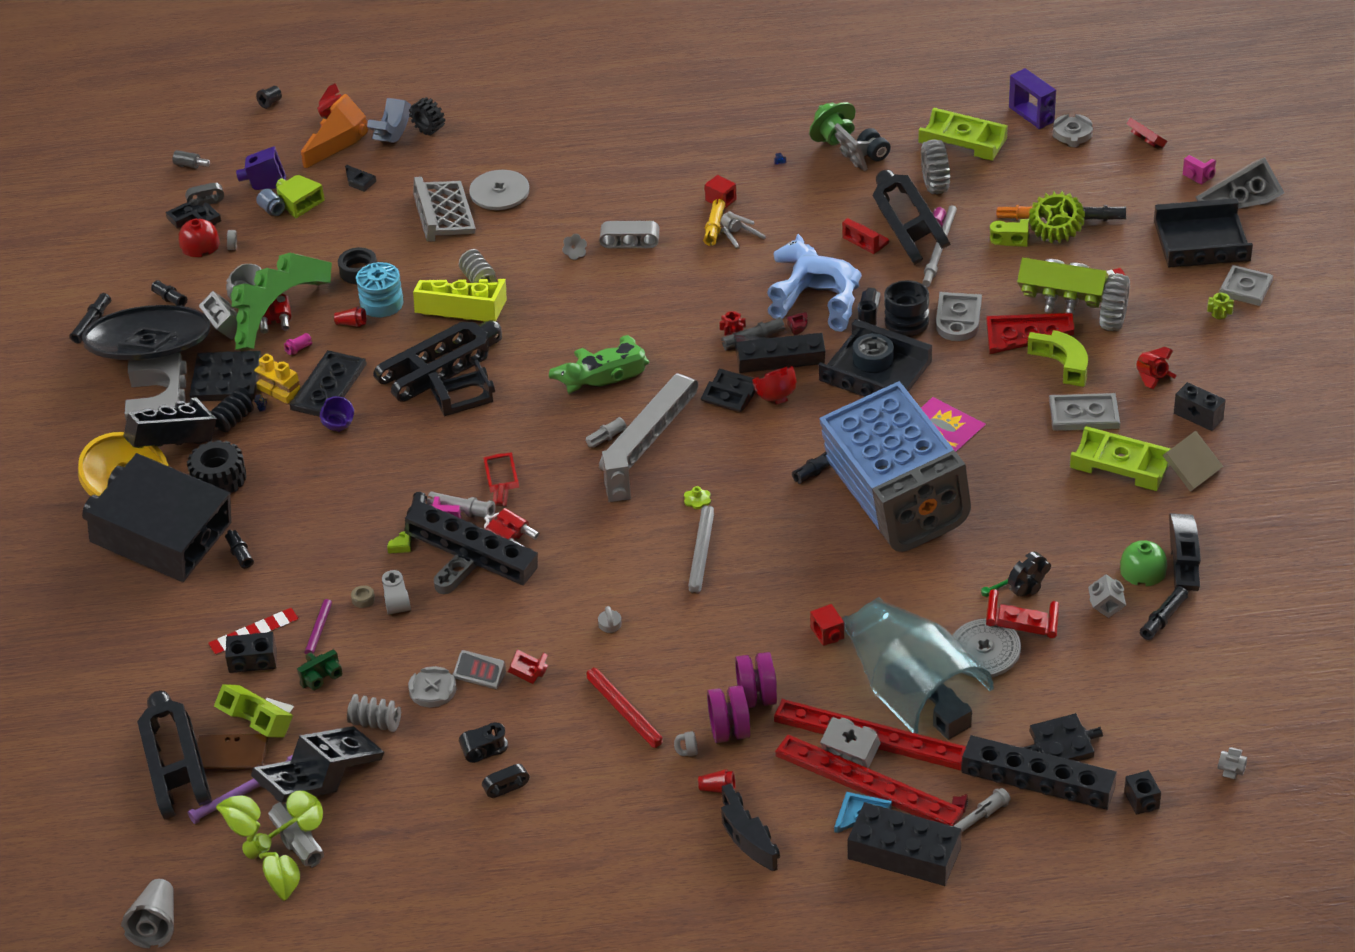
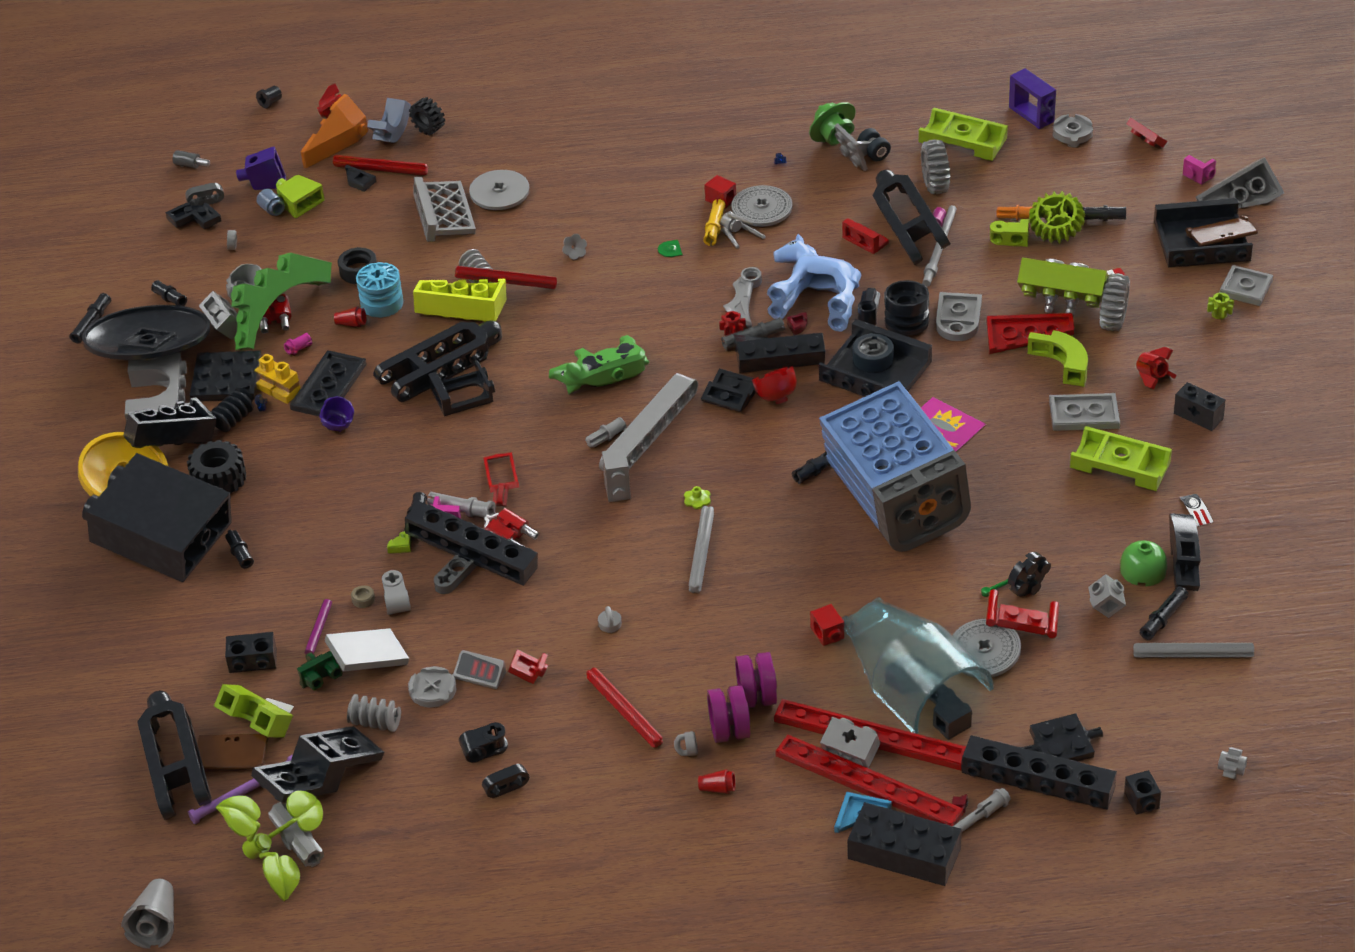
(198, 237): red cylinder -> none
(262, 626): sticker -> none
(366, 649): none -> tile
(381, 165): none -> red axle
(511, 277): none -> red axle
(629, 234): light grey beam -> none
(670, 248): none -> green piece
(743, 293): none -> light grey piece
(746, 831): black slope -> none
(762, 205): none -> light grey piece
(1192, 461): dark tan tile -> none
(1193, 650): none -> light grey axle
(1197, 509): none -> sticker
(1222, 232): none -> door

